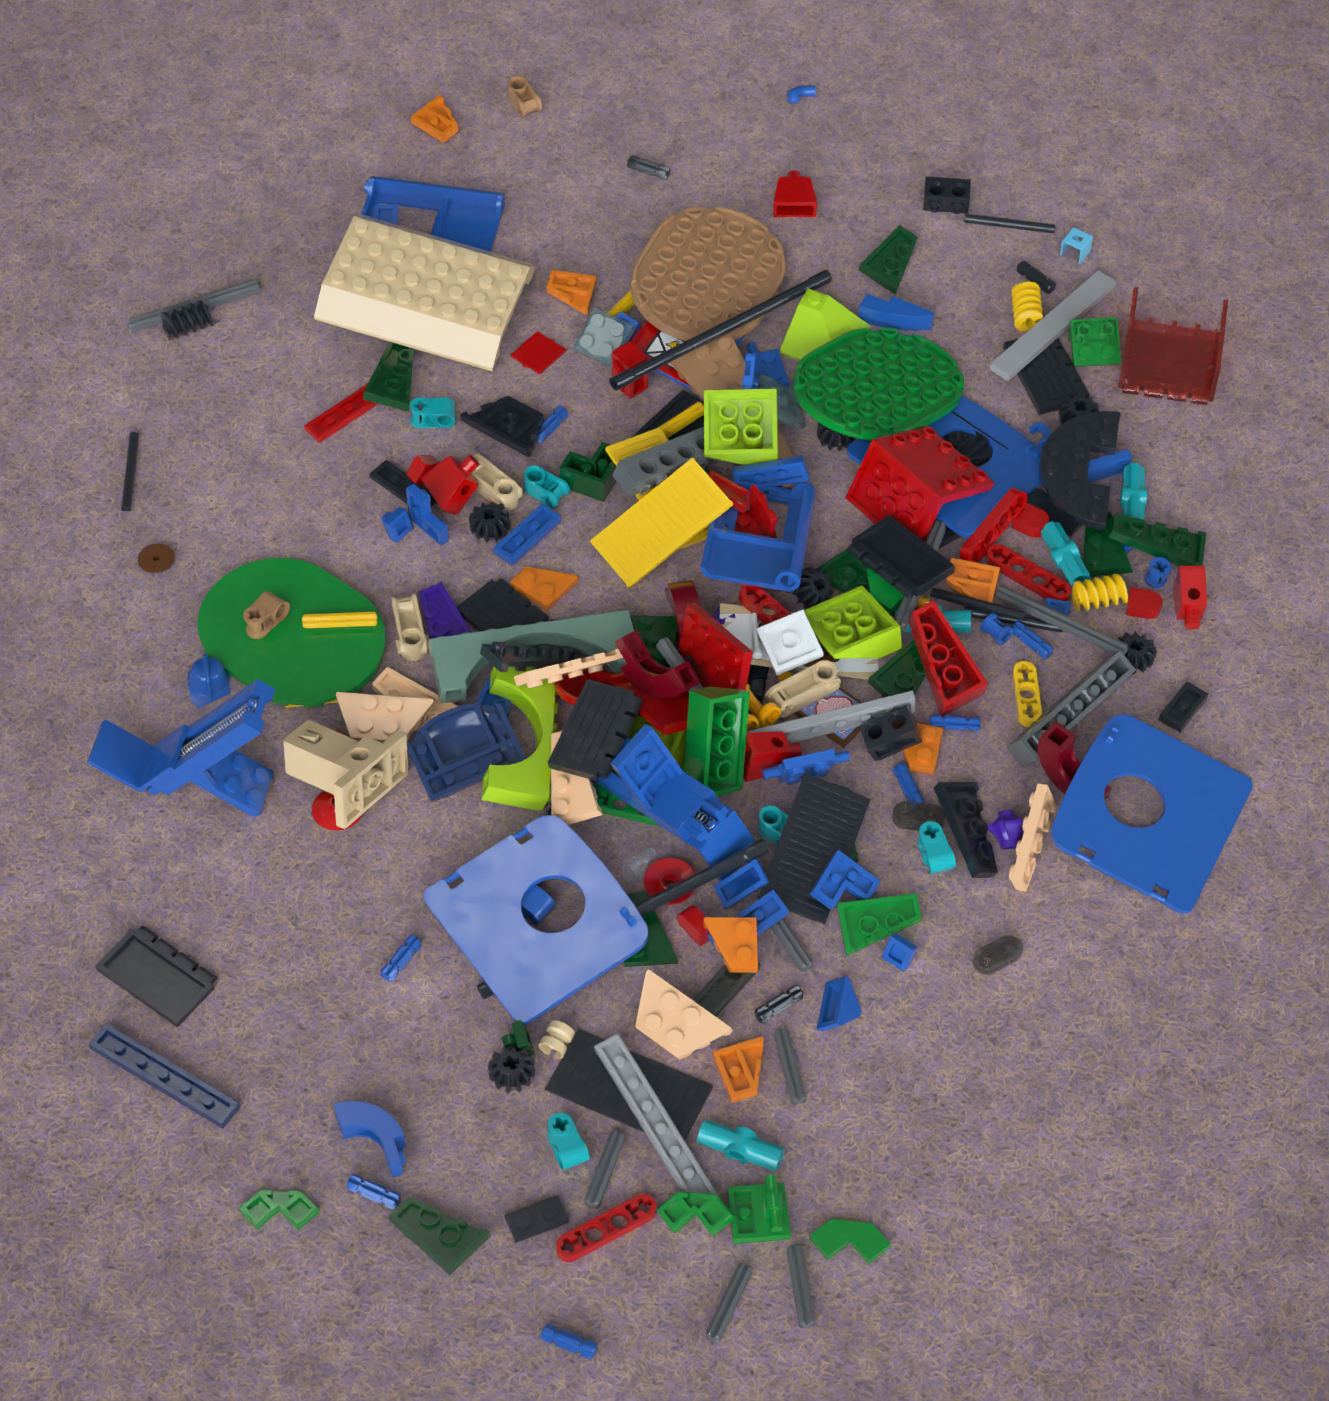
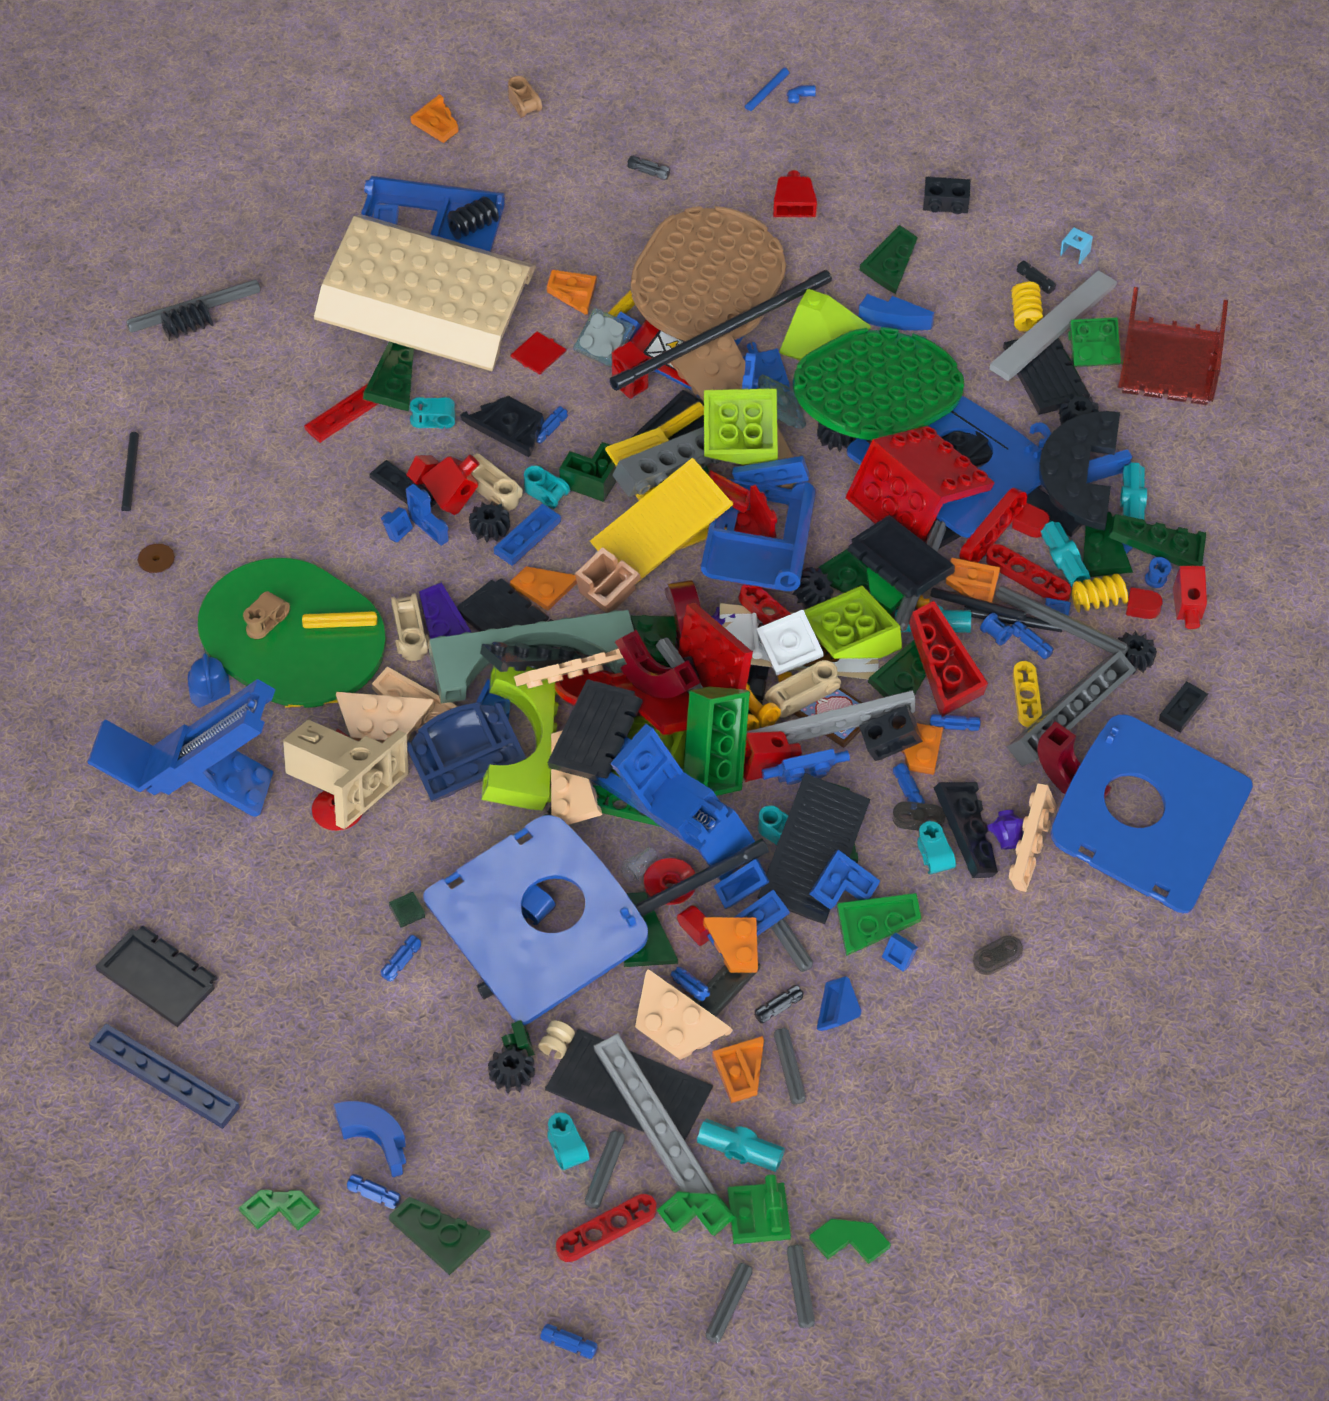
(406, 909): none -> clear green plate
(472, 215): none -> black piece
(536, 1218): black plate -> none
(606, 580): none -> nougat plate
(690, 983): none -> blue axle
(767, 89): none -> blue bar
(1009, 223): black bar -> none

